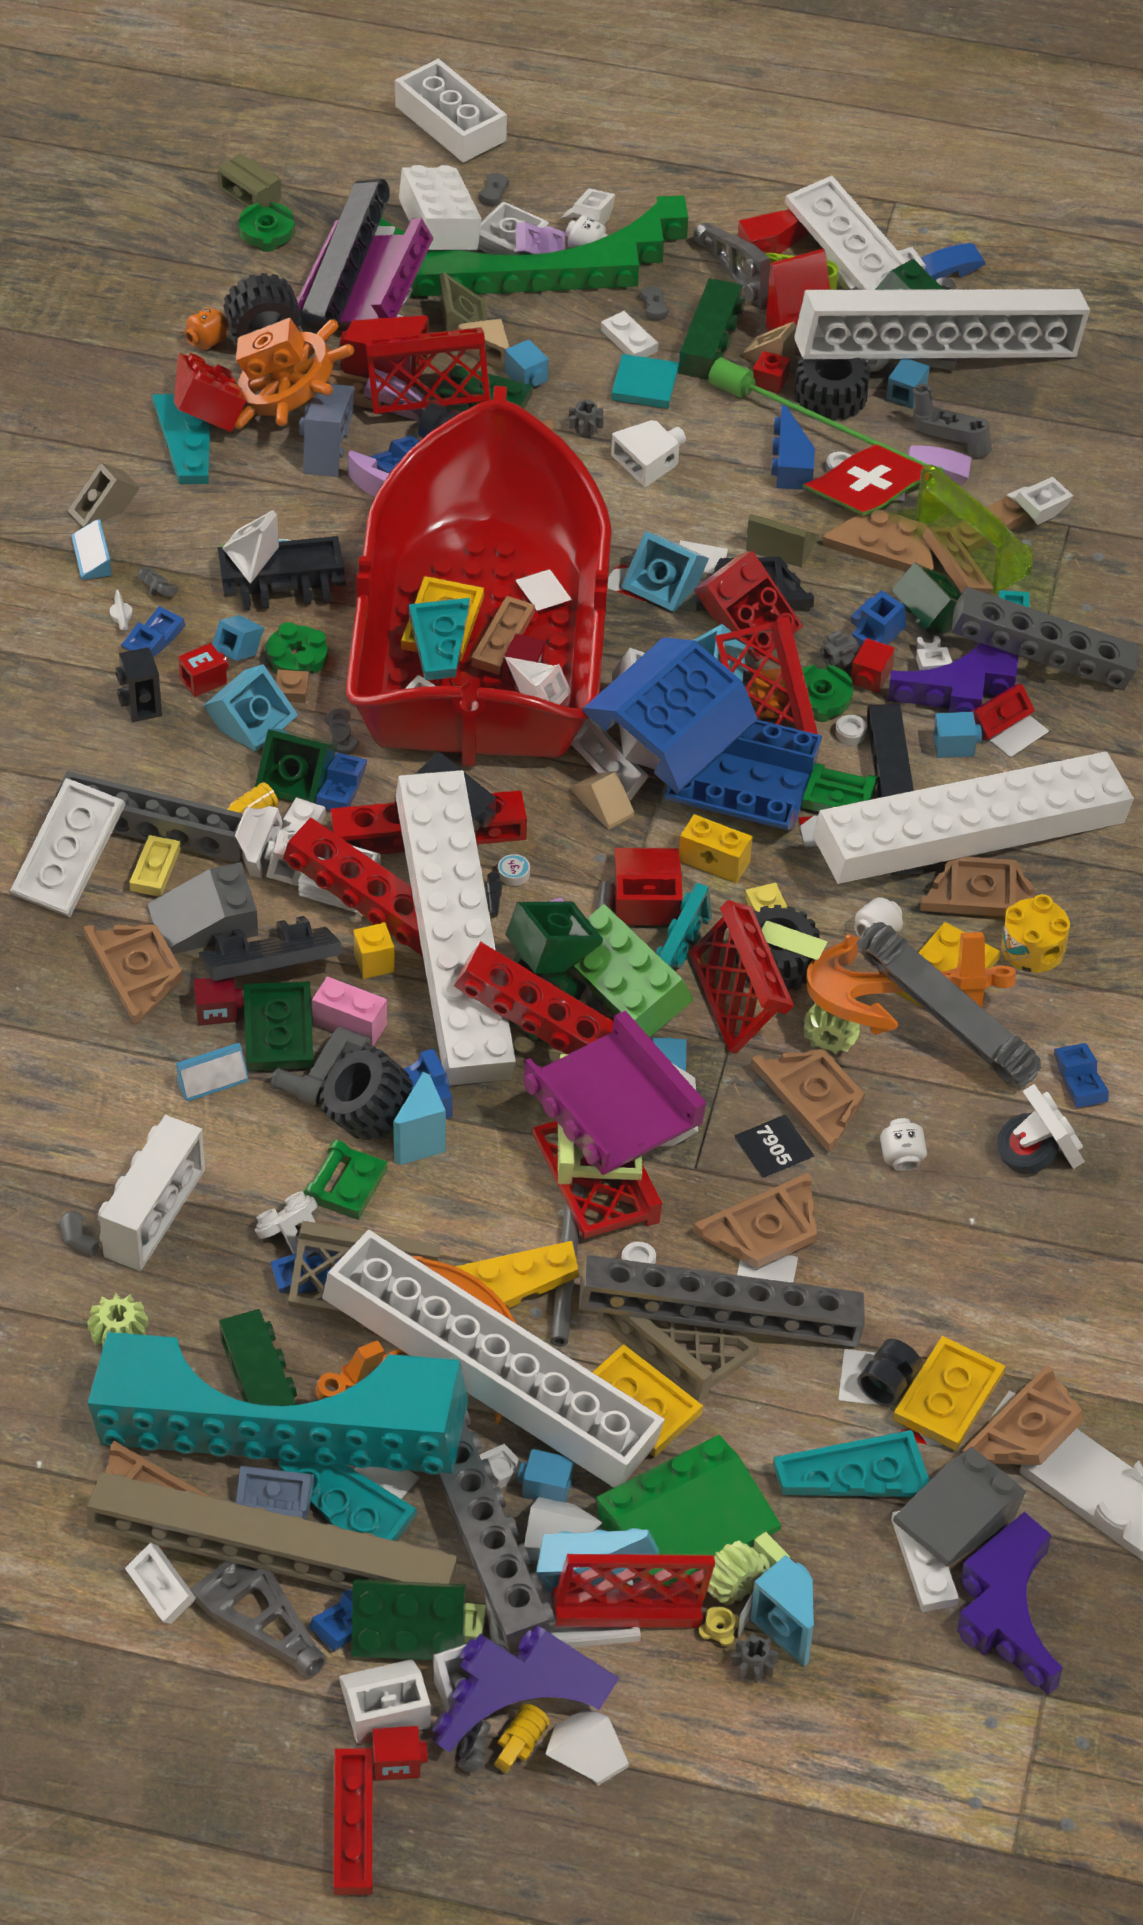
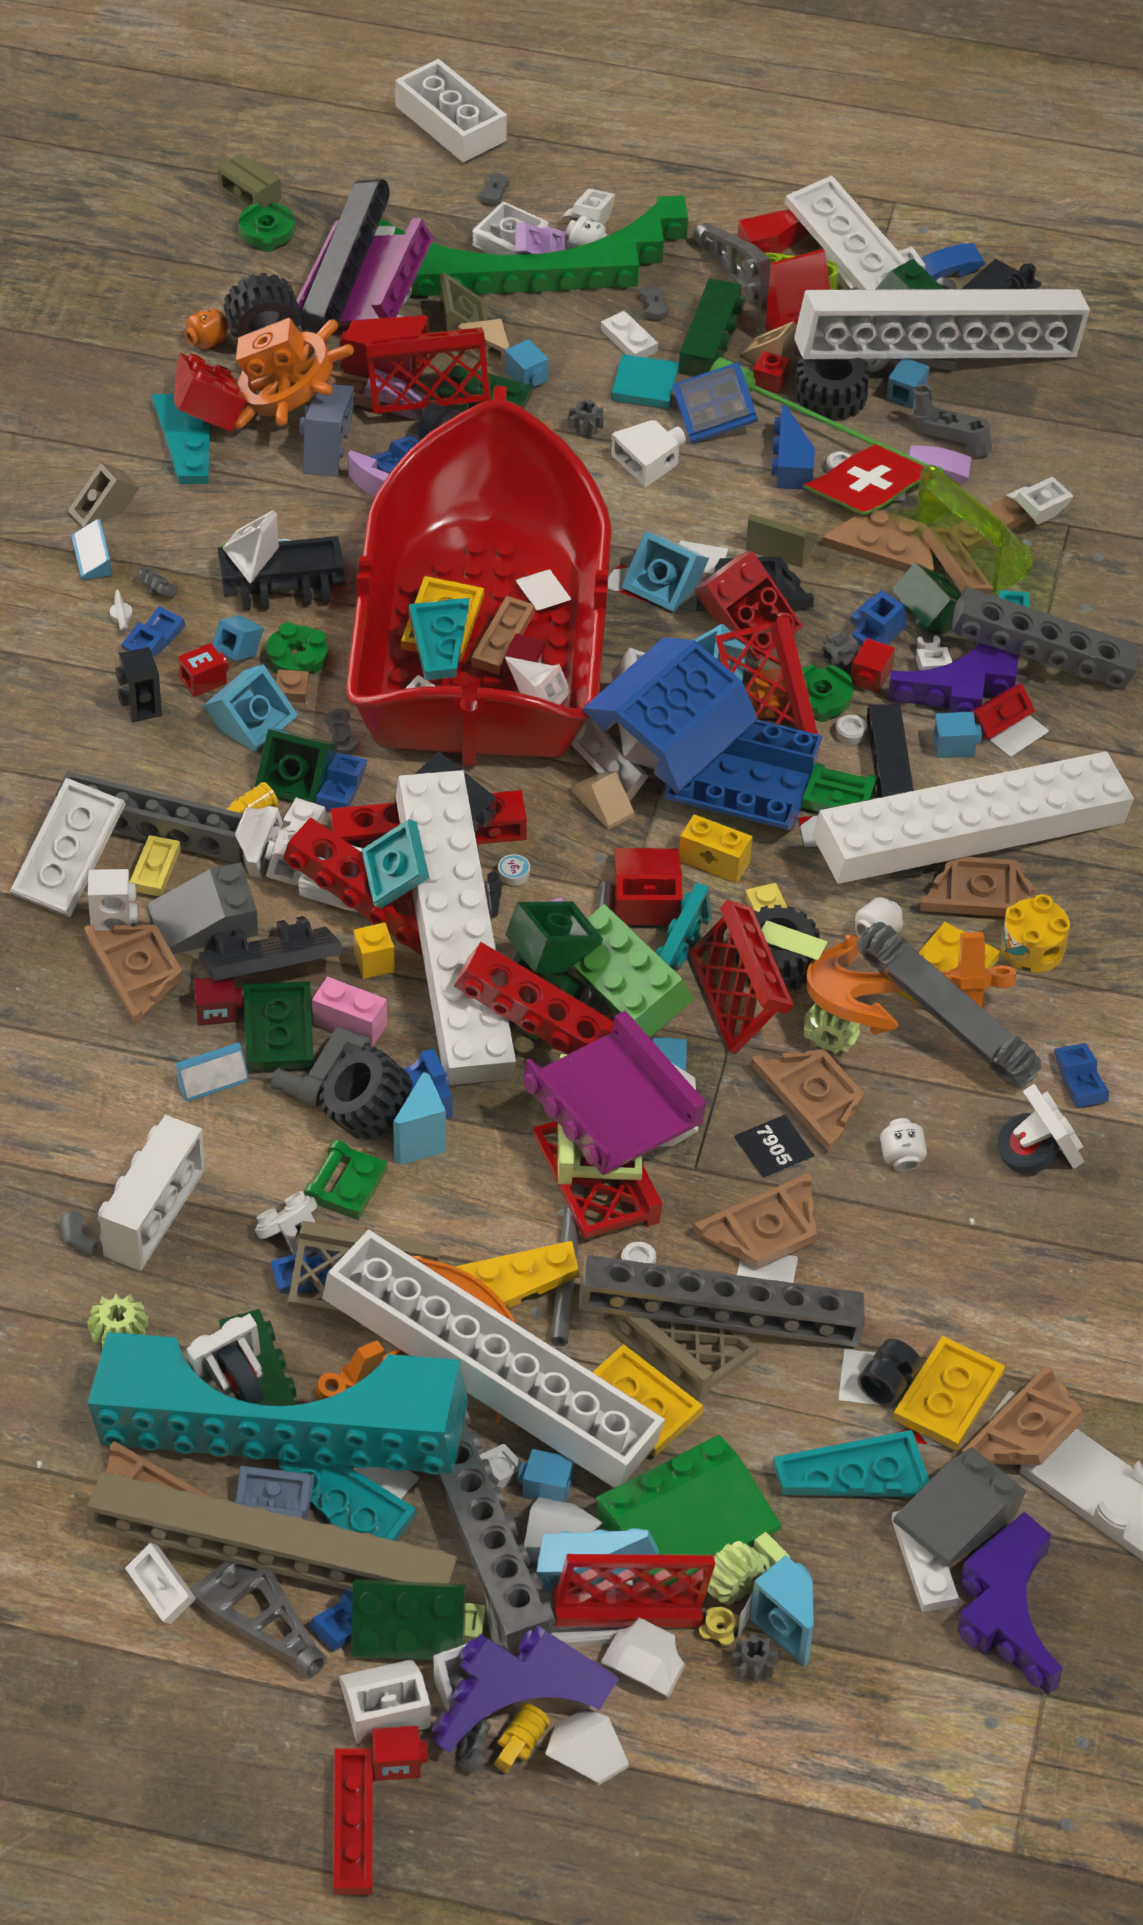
(111, 899): none -> white brick
(230, 1359): none -> white plate
(395, 863): none -> teal tile
(443, 204): white brick -> none
(646, 1656): none -> white slope
(715, 402): none -> clear piece
(1004, 277): none -> black hinge

